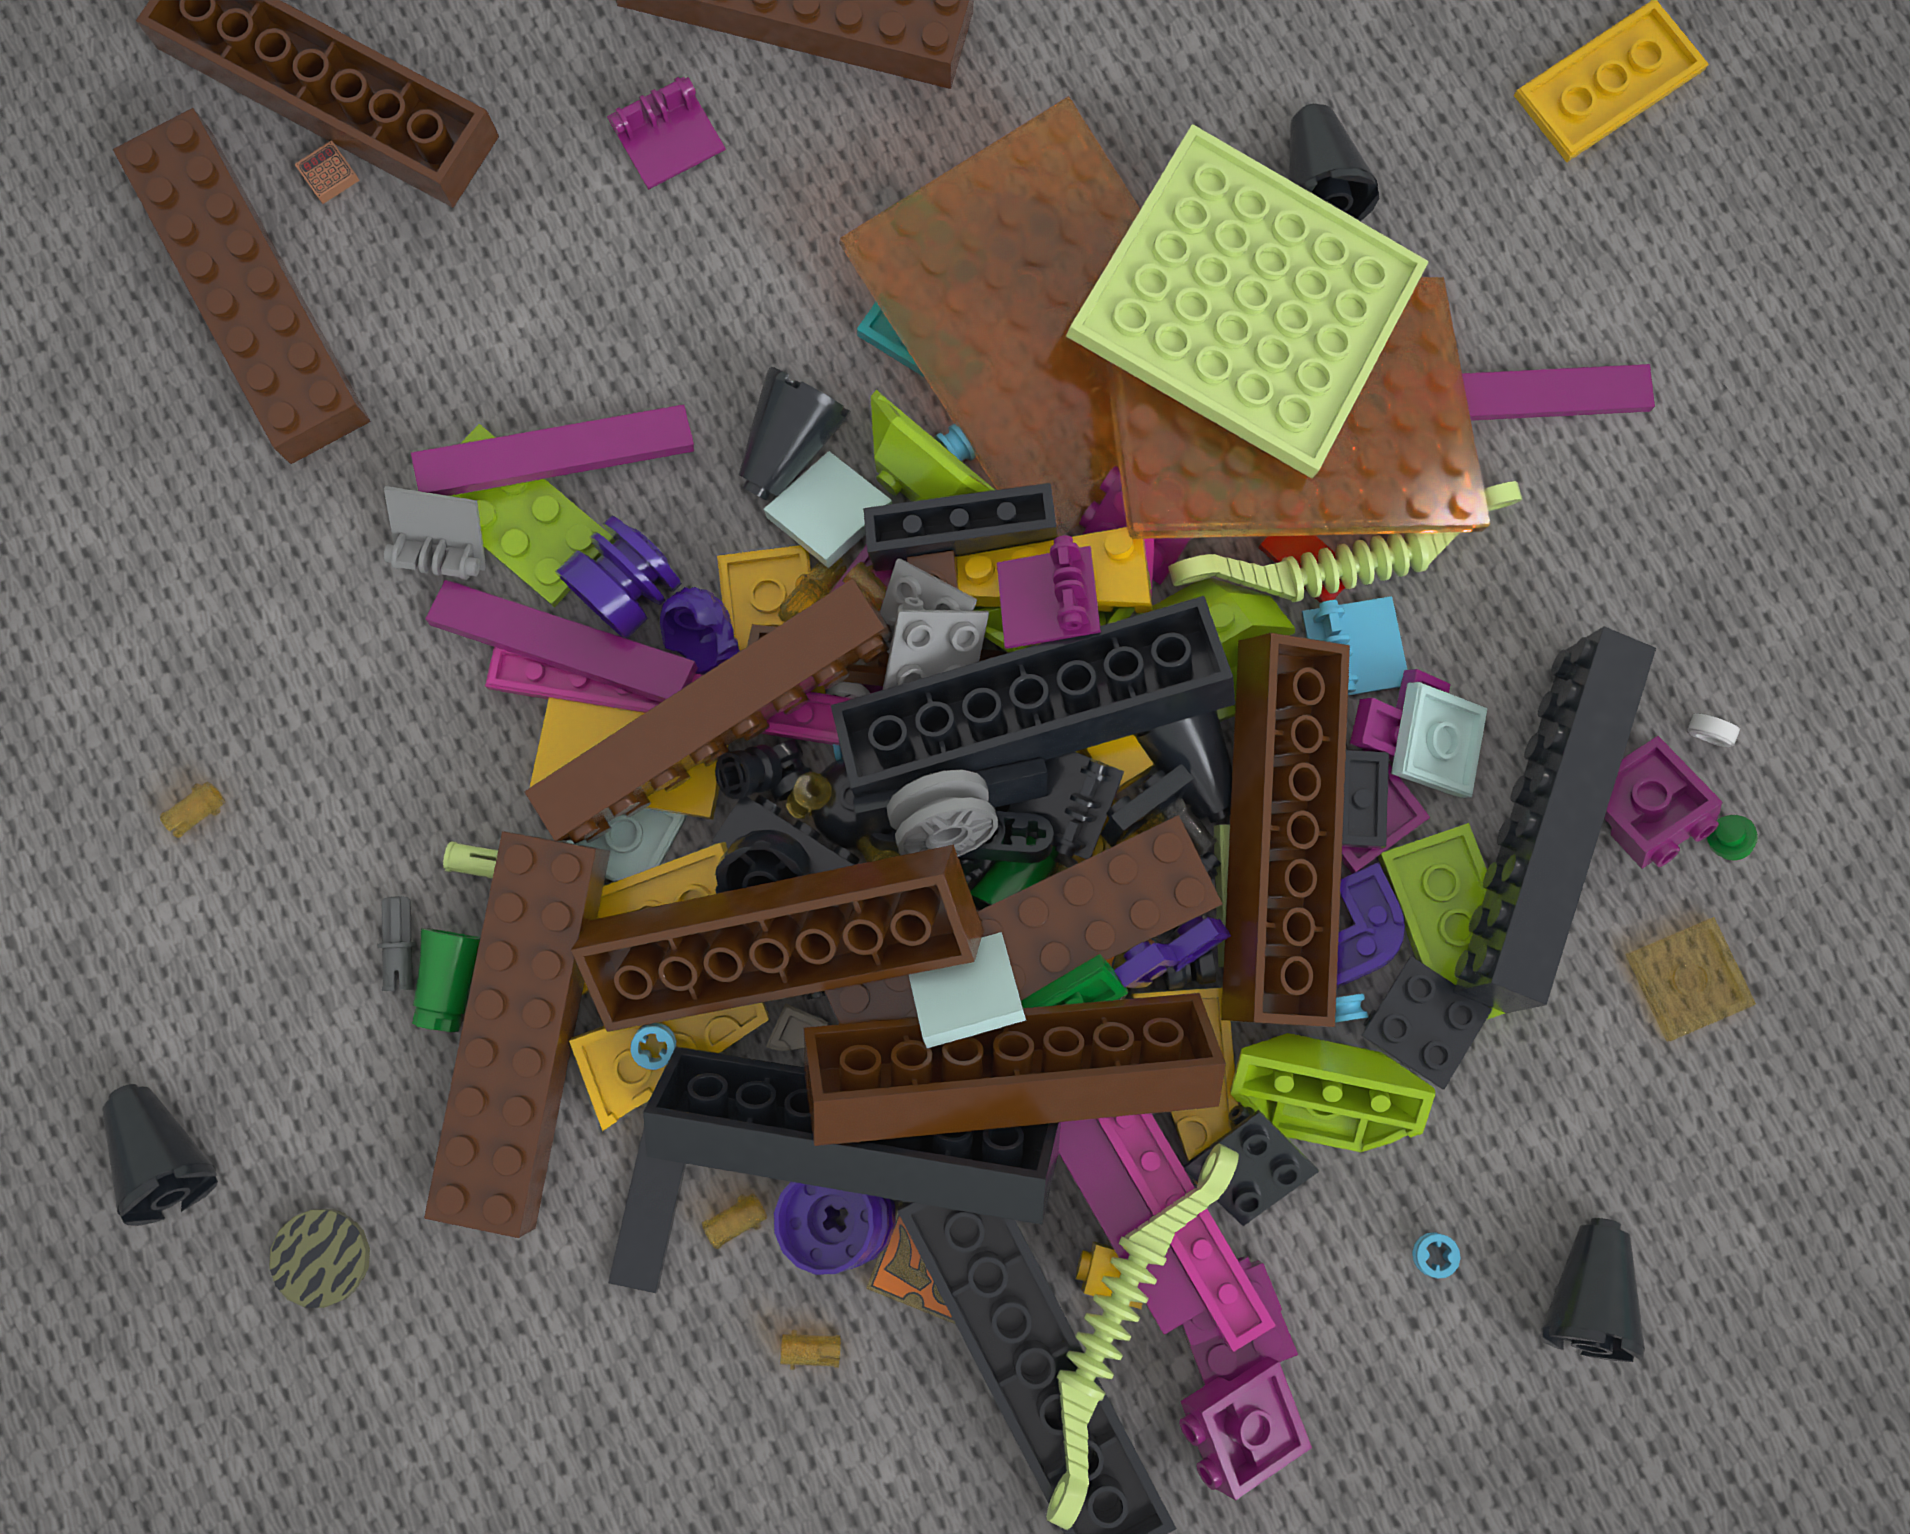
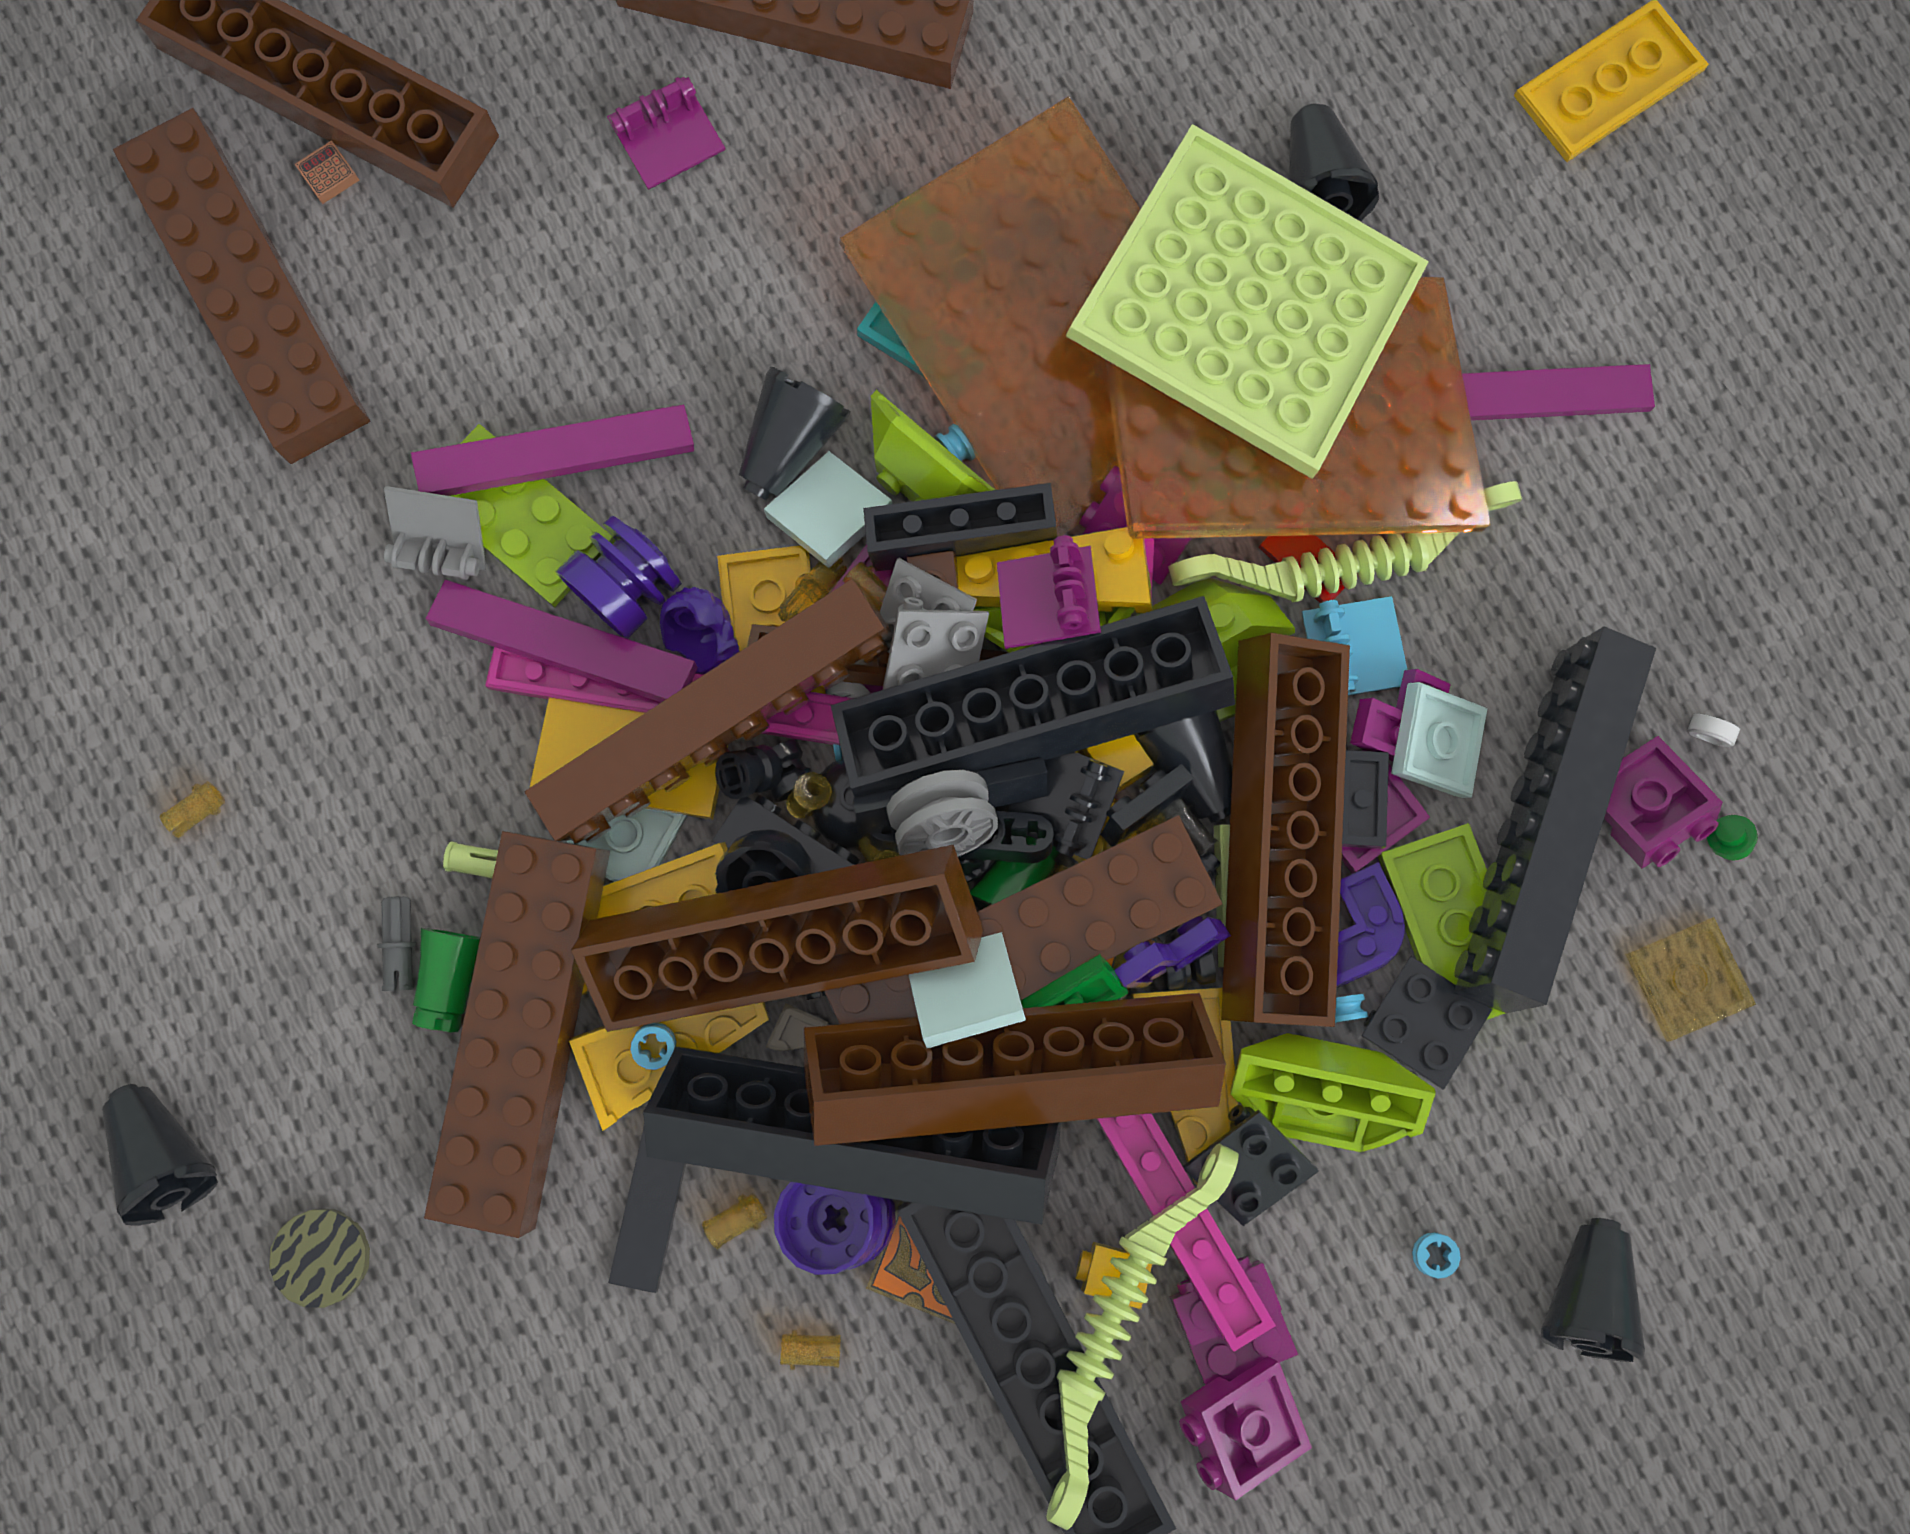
(1119, 1212): magenta tile -> none

